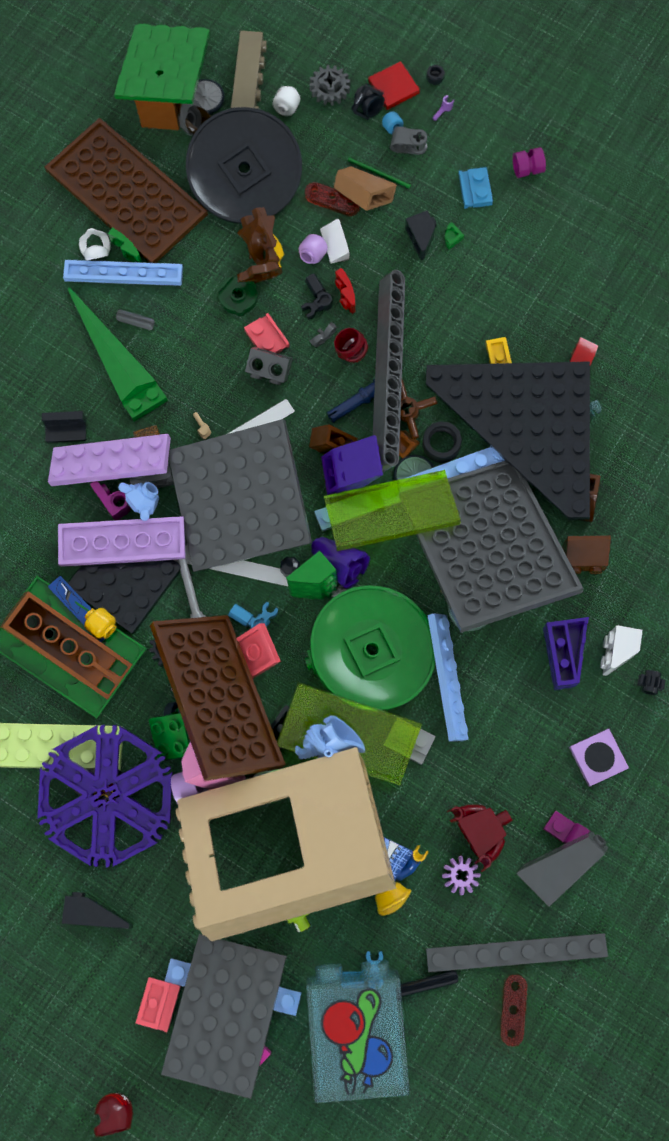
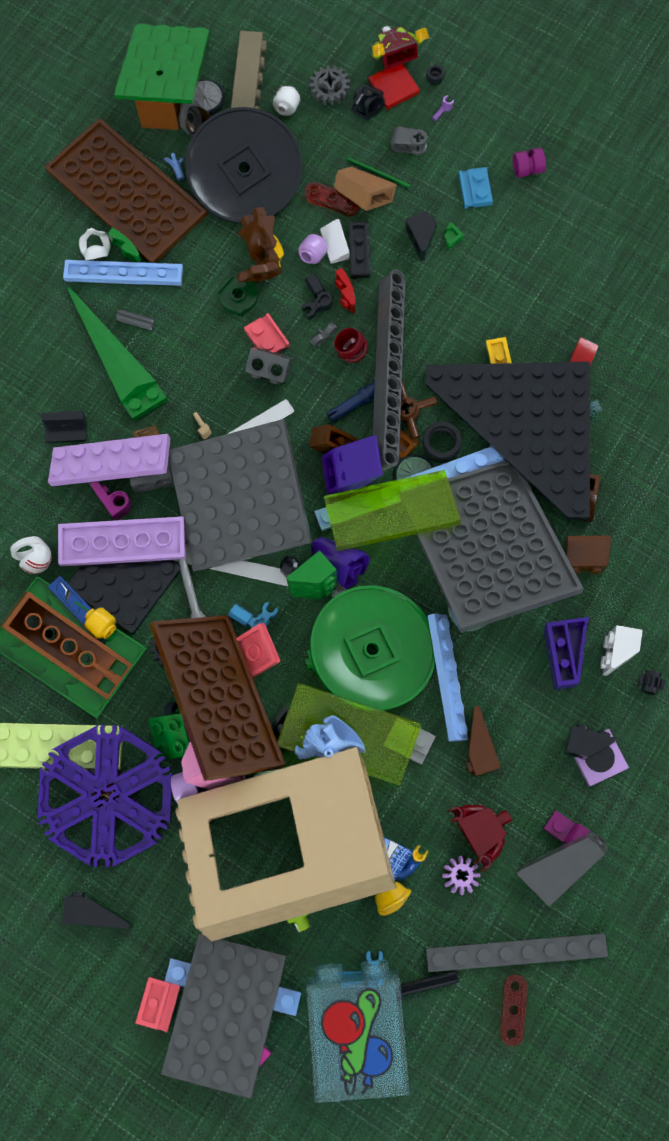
(33, 560): none -> white helmet
(115, 1114): dark red helmet -> none
(141, 498): light blue rock -> none
(176, 165): none -> medium blue bar
(359, 250): none -> black tile
(391, 121): dark azure piece -> none
(397, 45): none -> dark red torso
(481, 752): none -> reddish brown slope
(586, 743): none -> black slope

